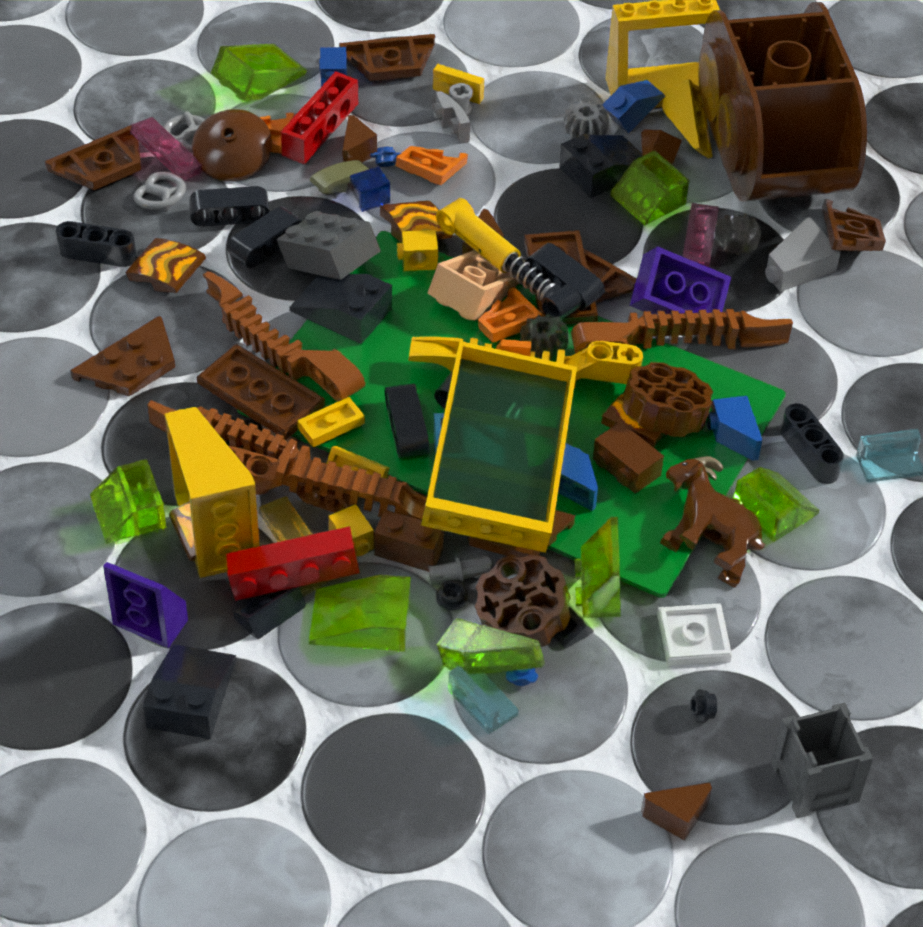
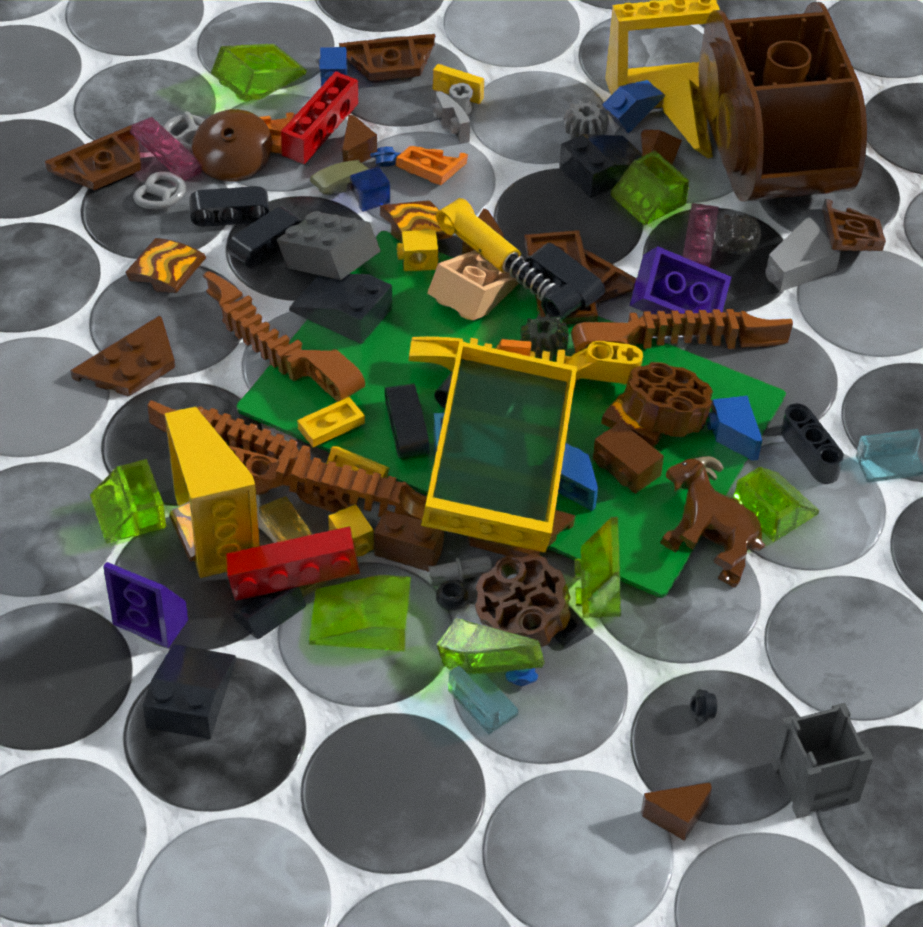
(96, 243): black beam -> none
(260, 391): reddish brown tile -> none
(507, 316): orange wing -> none
(694, 634): white tile -> none

